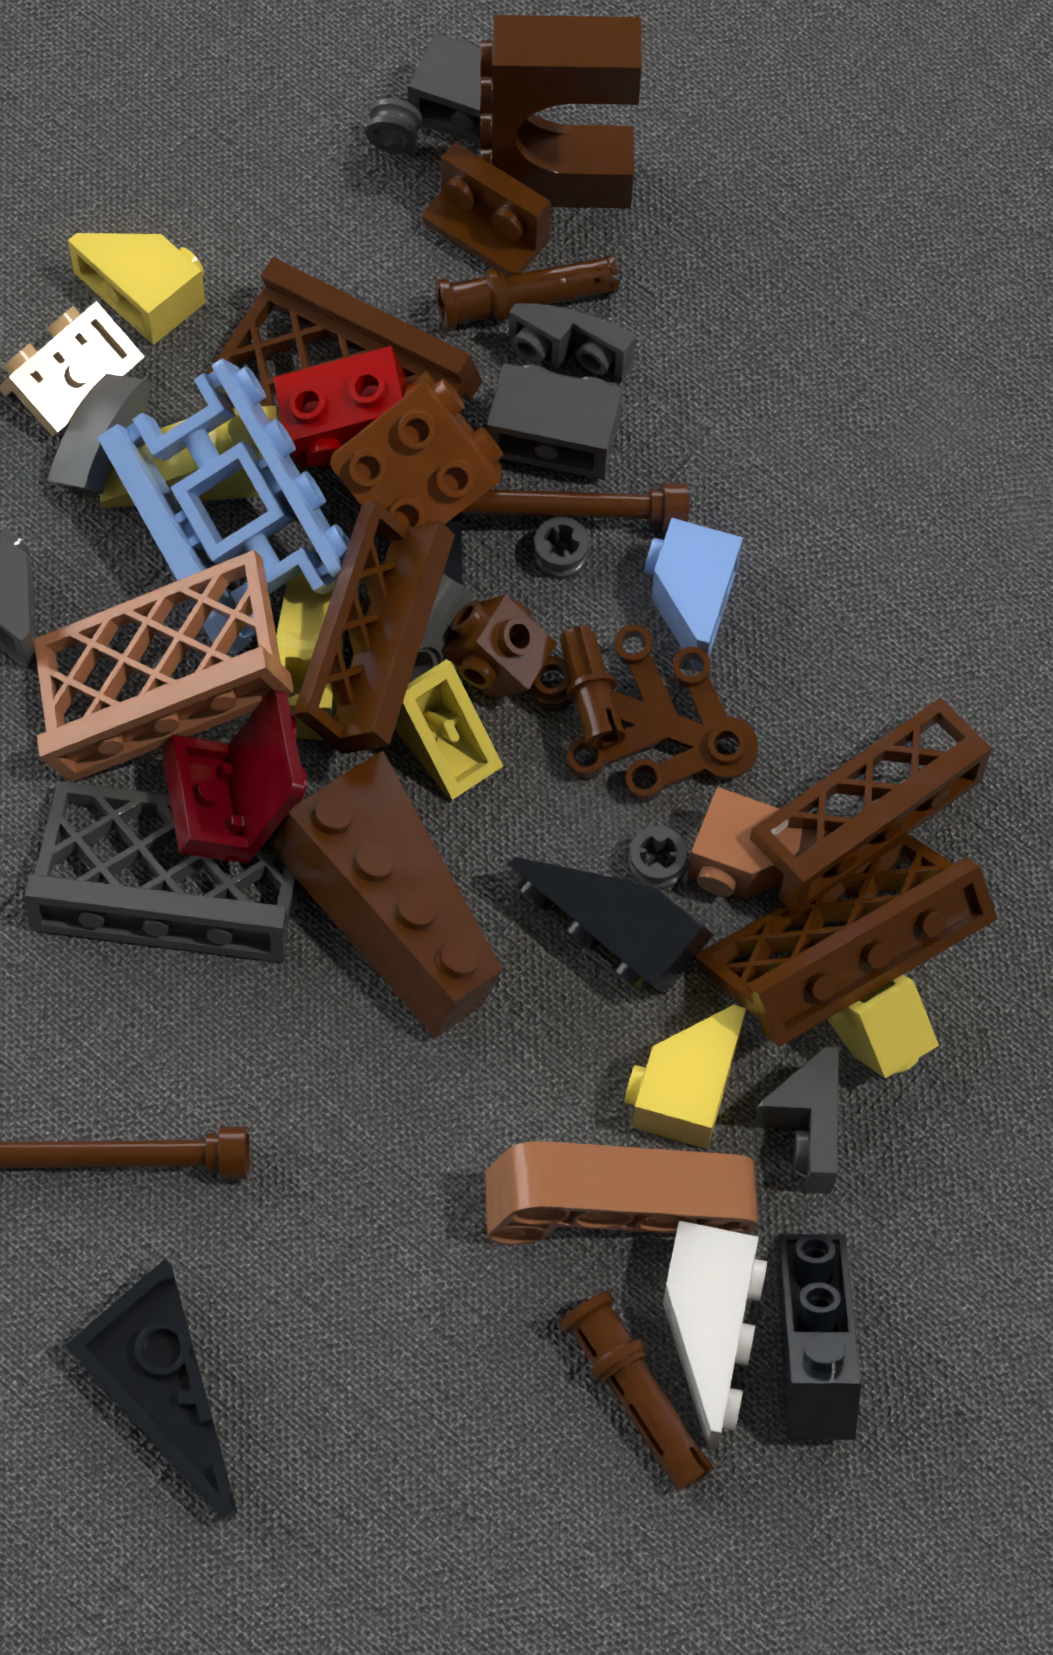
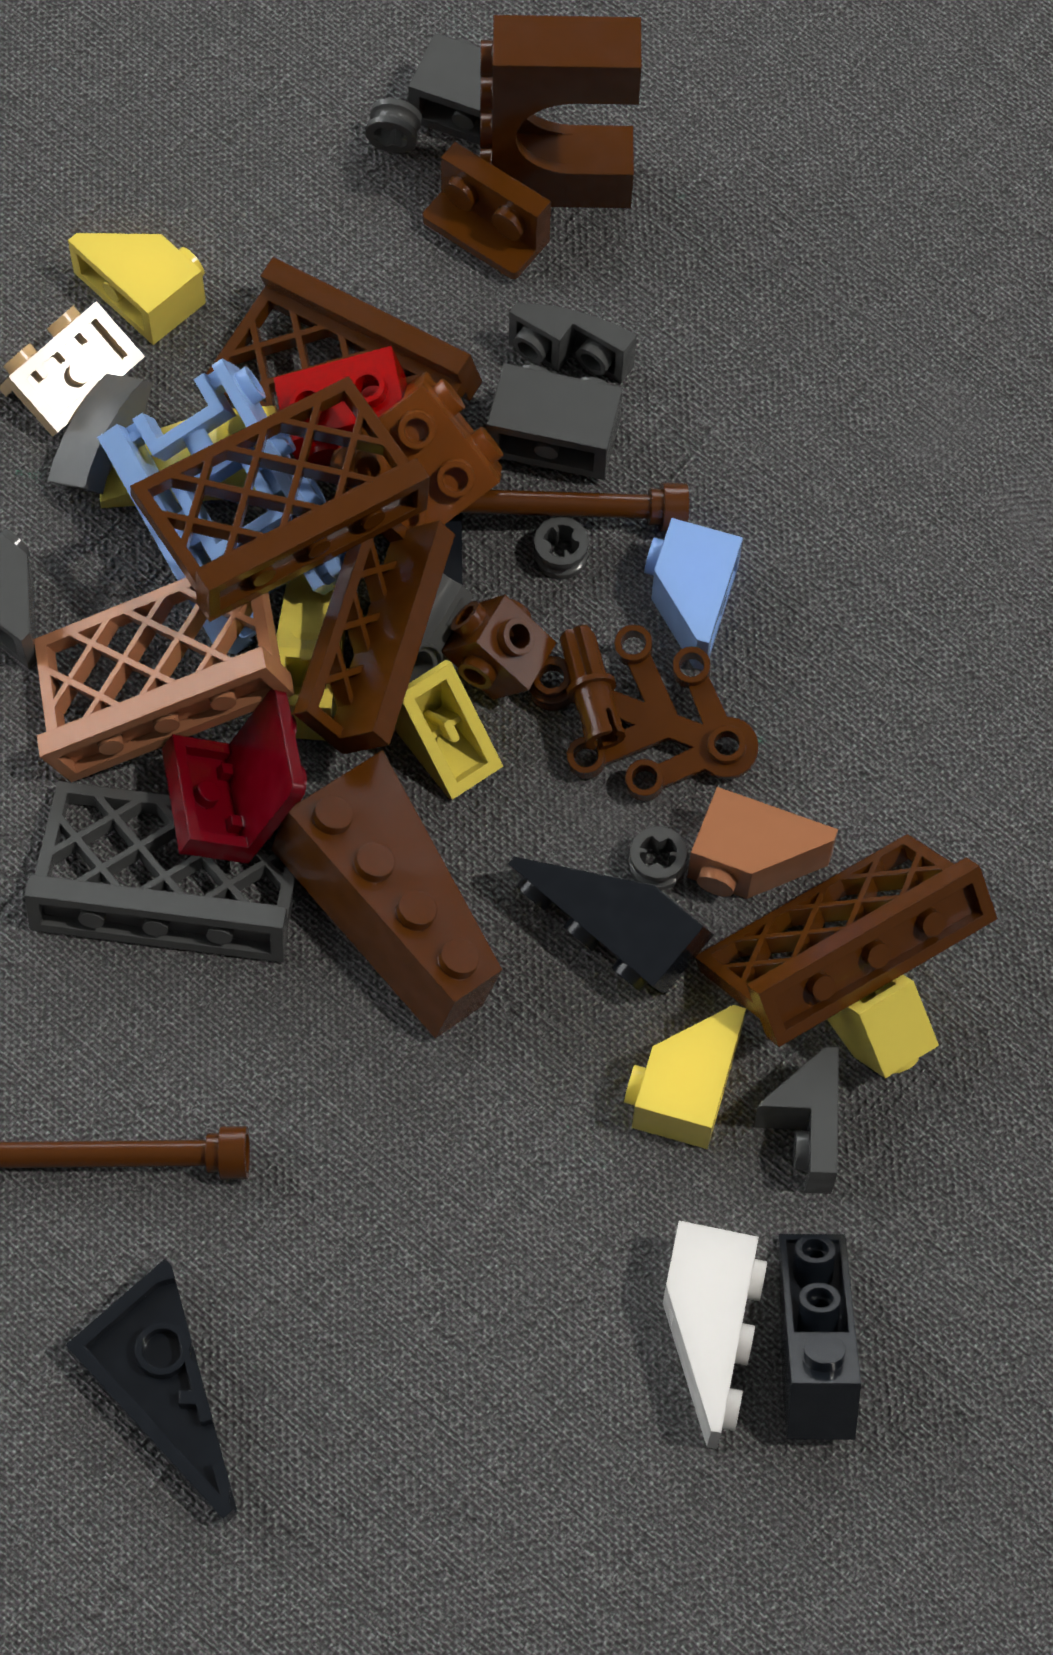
(298, 543): none -> reddish brown fence
(497, 294): reddish brown pin -> none
(615, 1188): nougat beam -> none
(621, 1365): reddish brown pin -> none
(879, 824): reddish brown fence -> none

